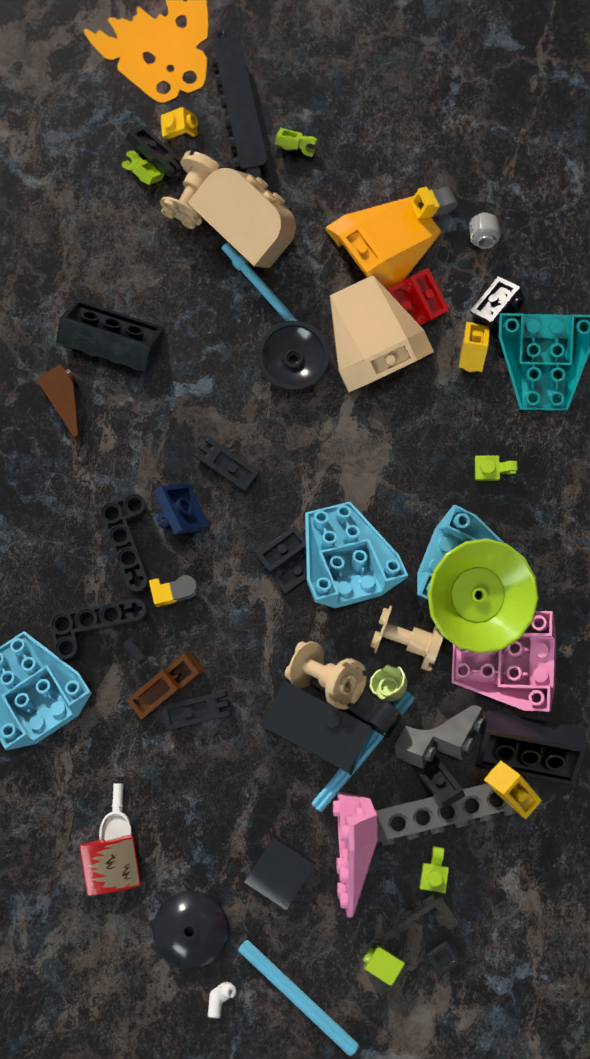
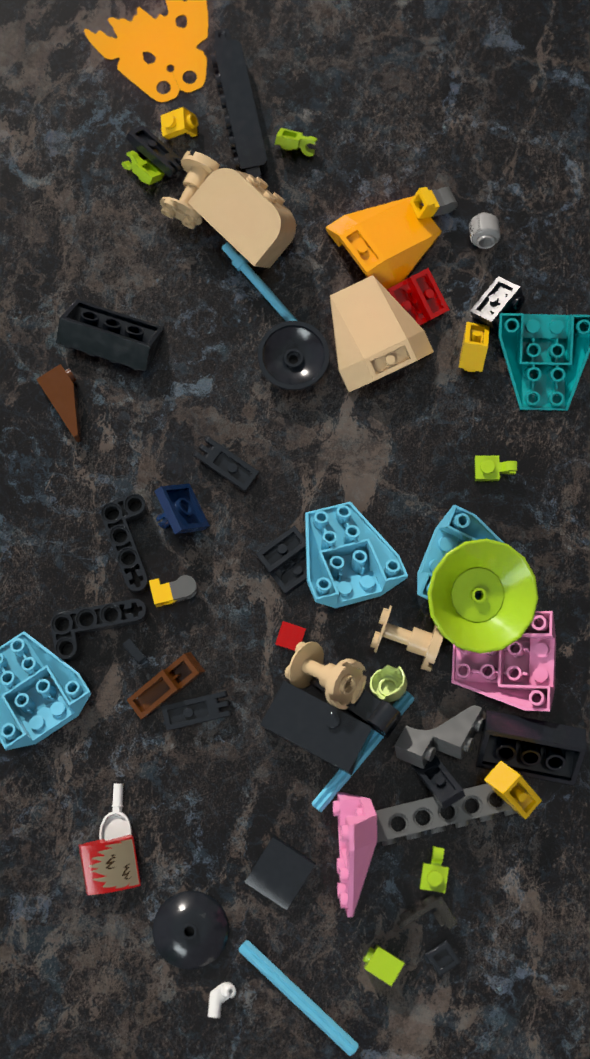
(290, 636): none -> red tile

